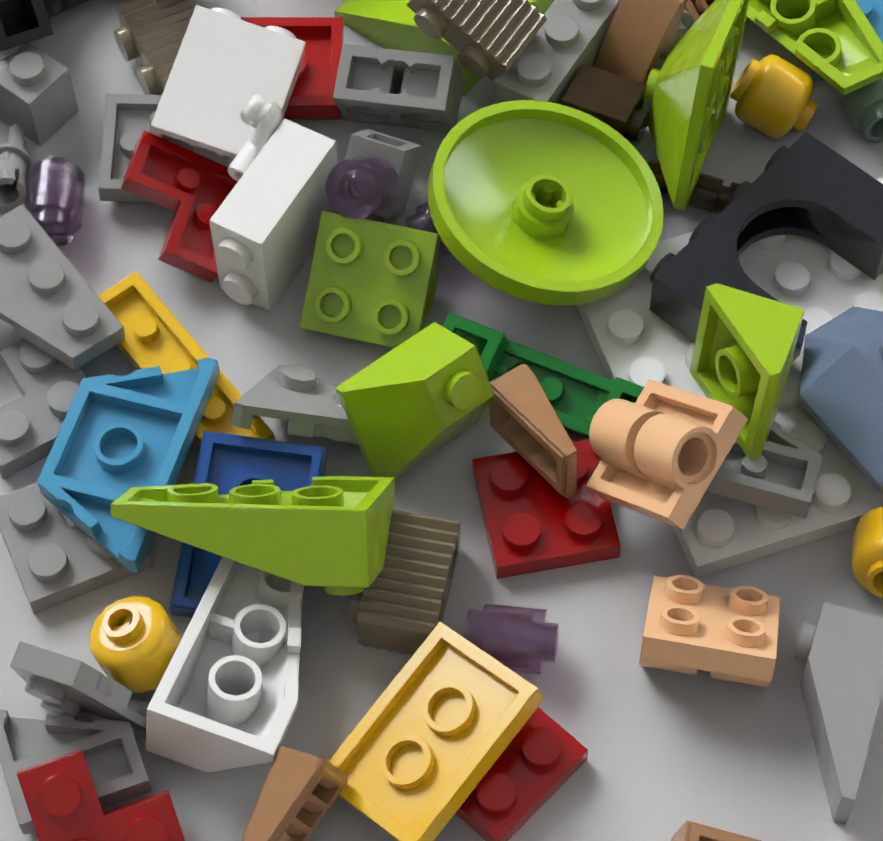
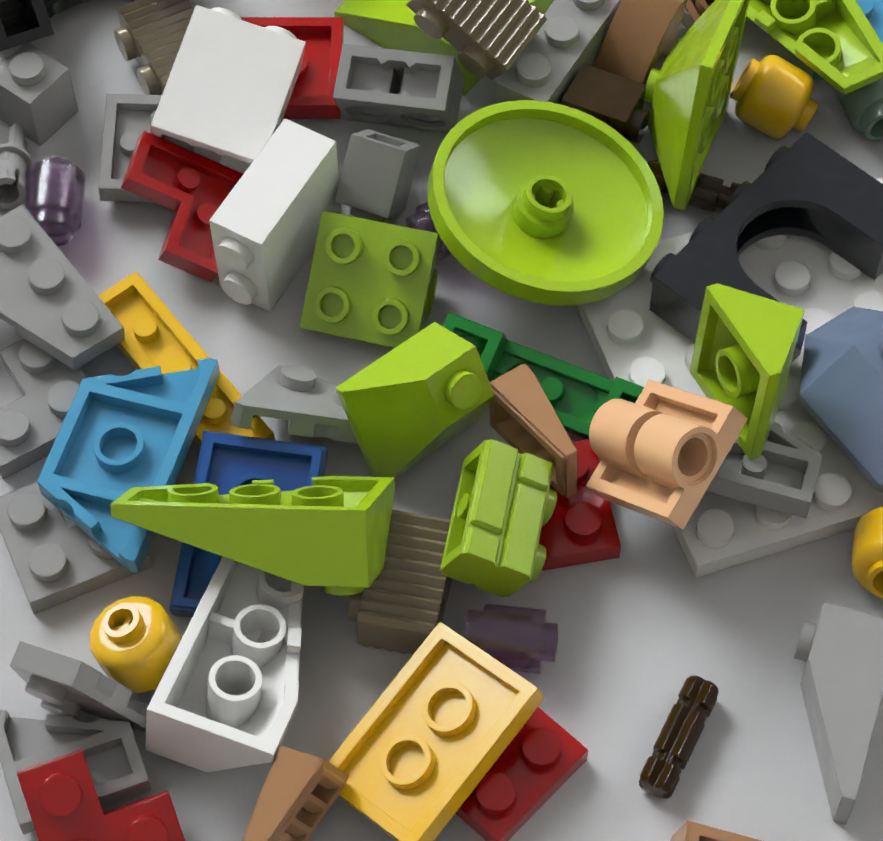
(265, 120): white arm -> none
(378, 184): clear purple brick -> none
(499, 519): none -> lime brick
(678, 737): none -> dark brown axle
(711, 630): light nougat plate -> none

